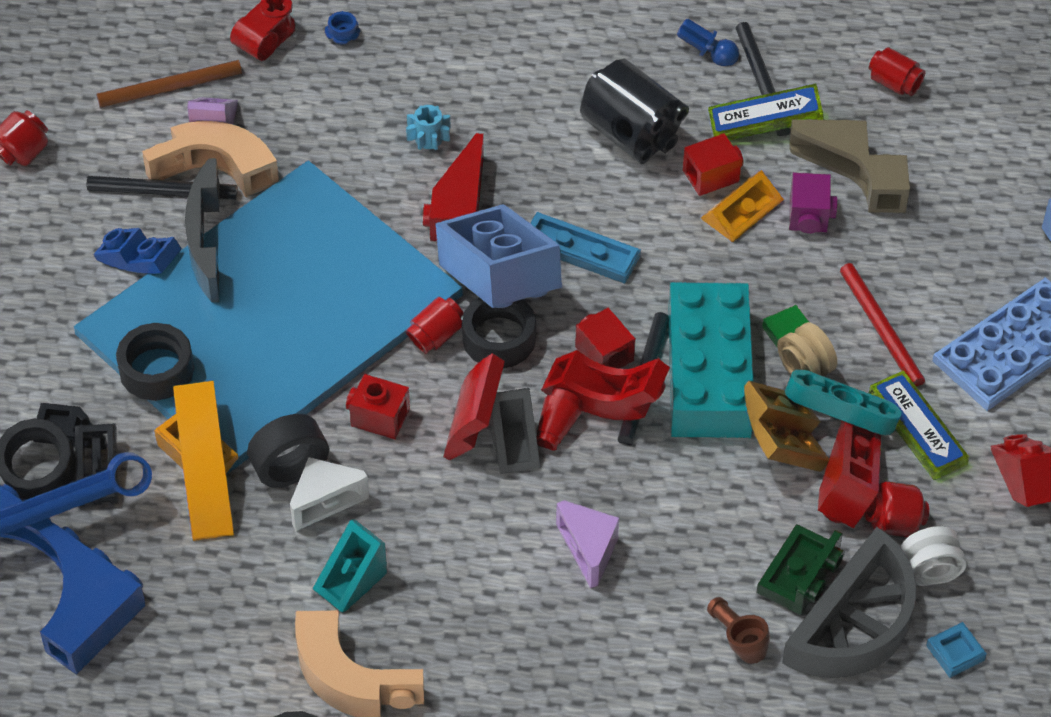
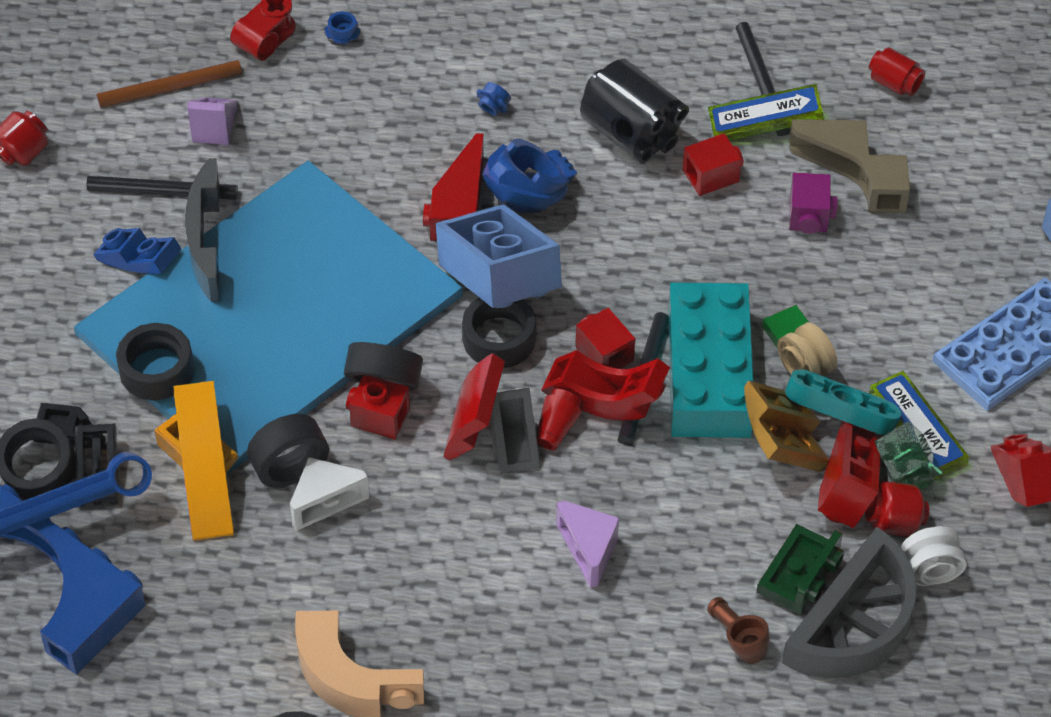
(235, 148): light nougat arch -> none
(352, 567): teal slope -> none
(383, 362): none -> black tyre
(428, 127): medium azure gear -> none
(435, 324): red brick -> none
(493, 98): none -> blue plate
(527, 190): none -> blue helmet
(589, 249): dark azure tile -> none
(722, 52): blue axle -> none
(743, 206): light orange slope -> none
(881, 324): red bar -> none
(908, 456): none -> clear green brick
(956, 649): dark azure tile -> none

